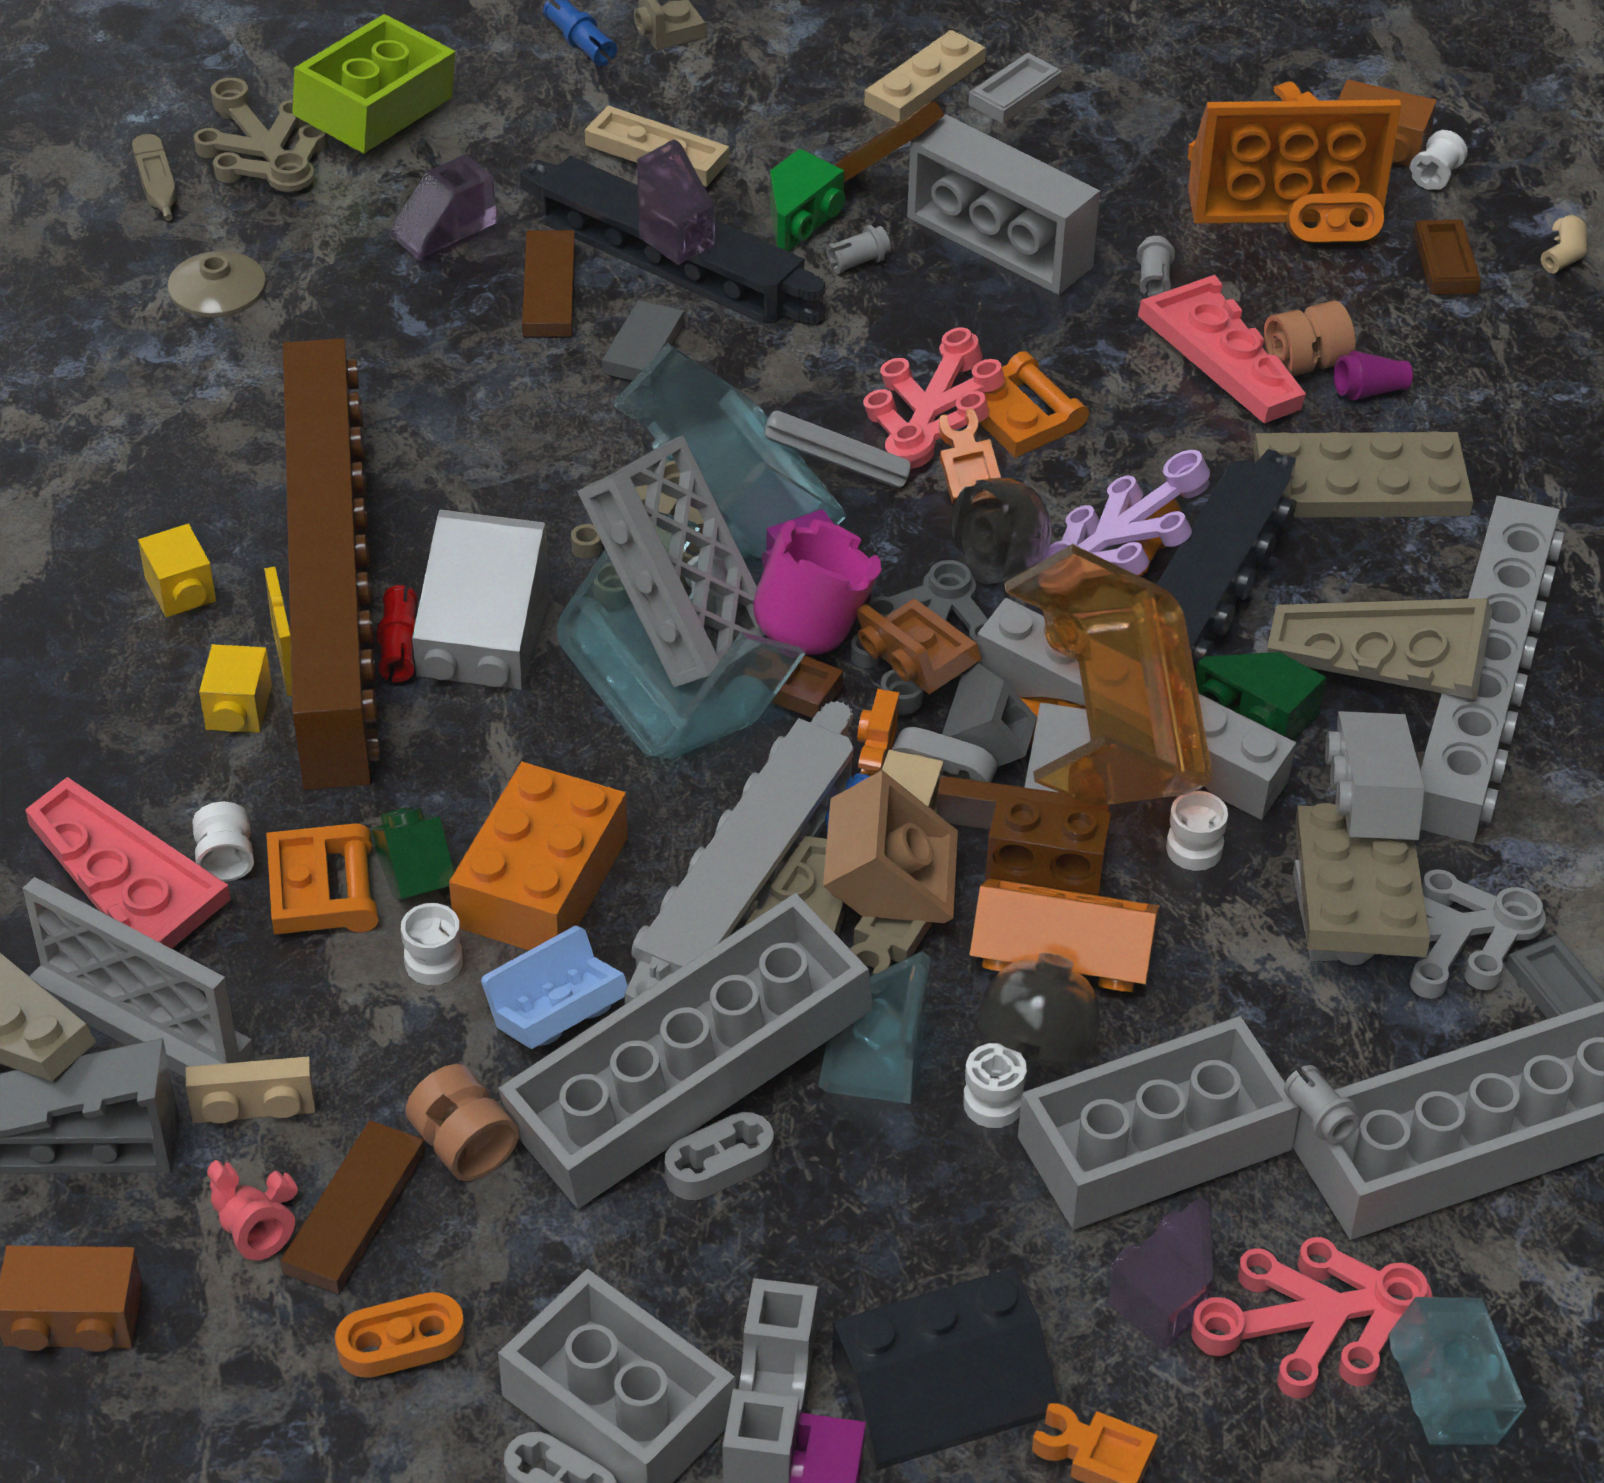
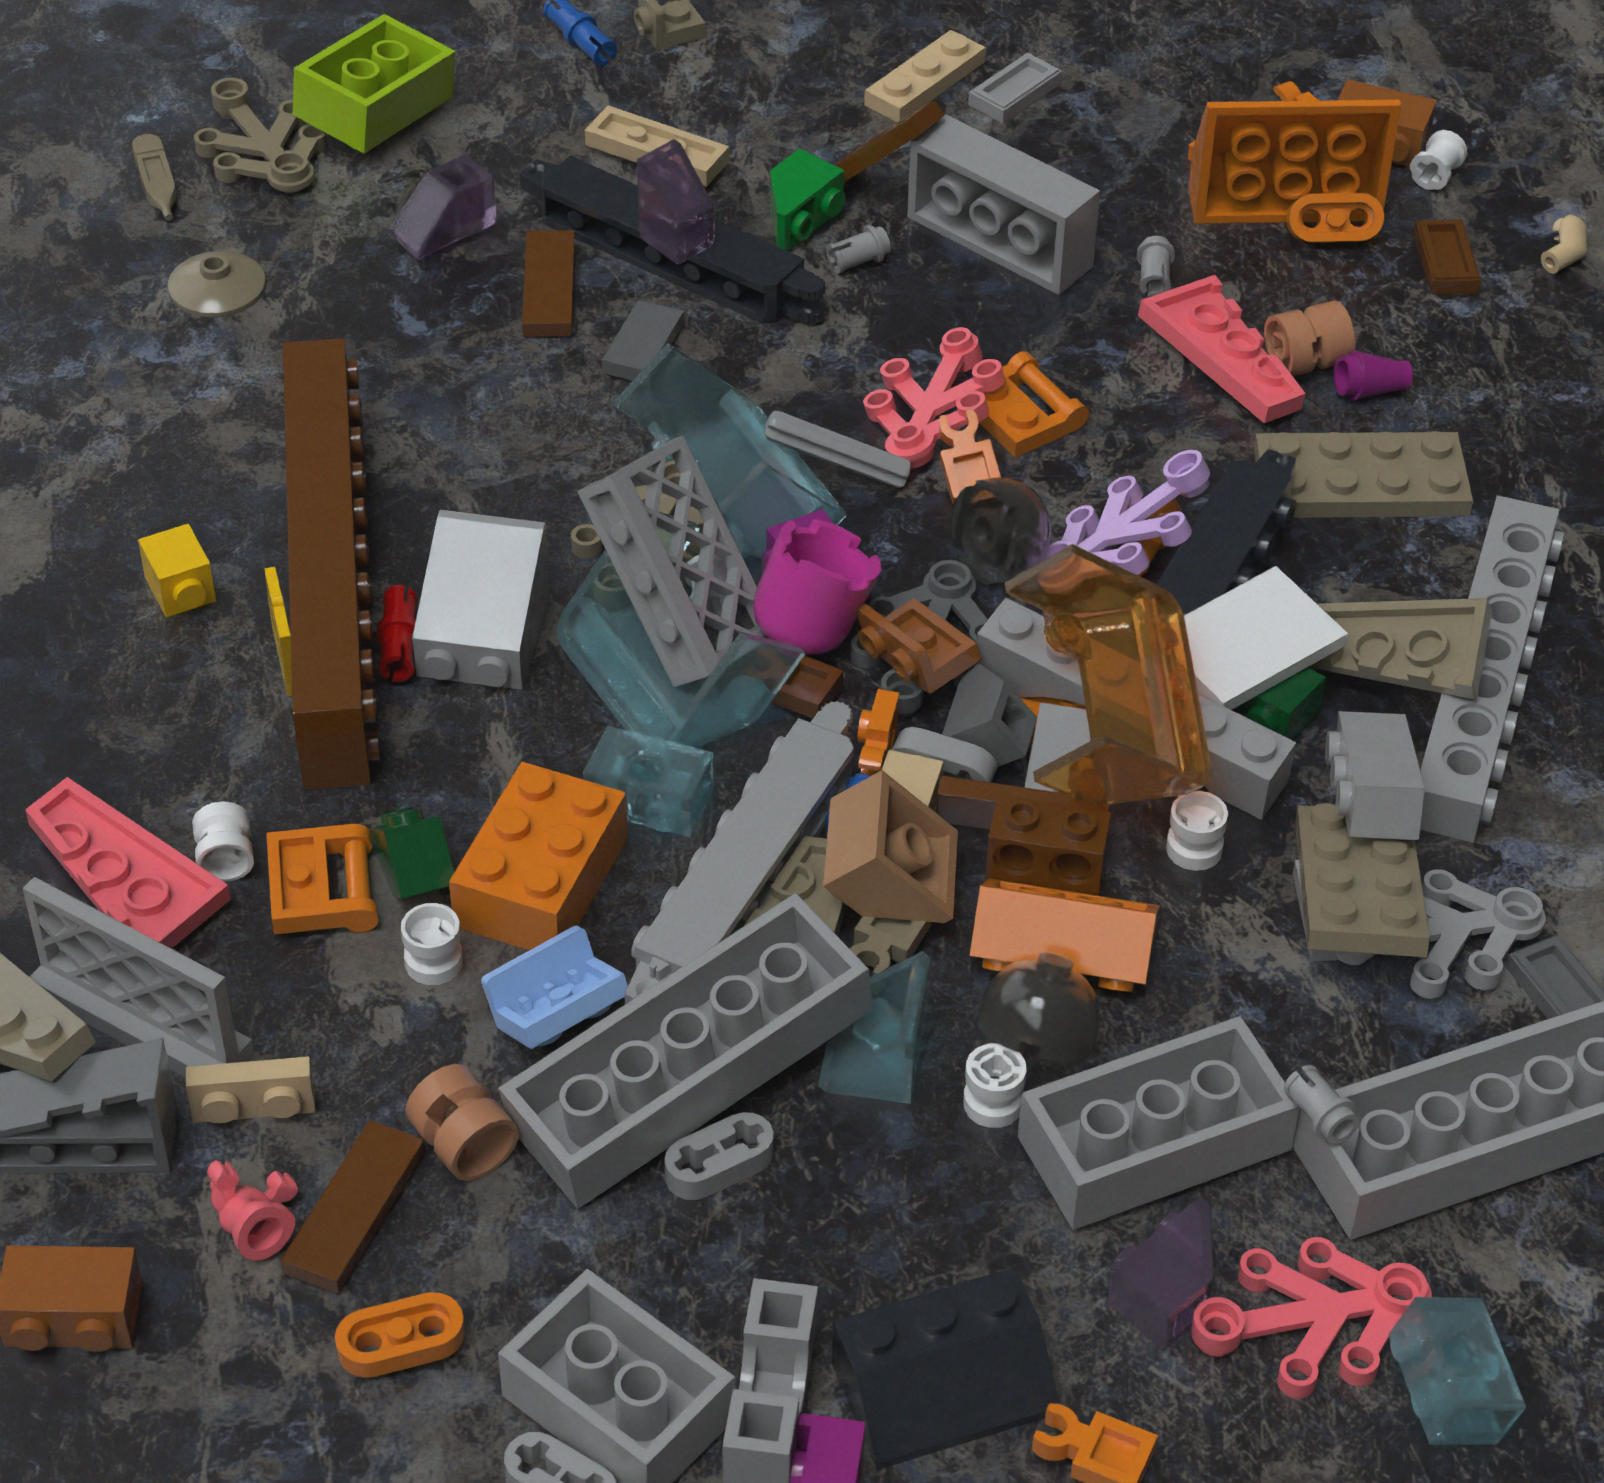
(235, 688): yellow brick -> none
(662, 779): none -> clear light blue brick
(1257, 638): none -> white tile

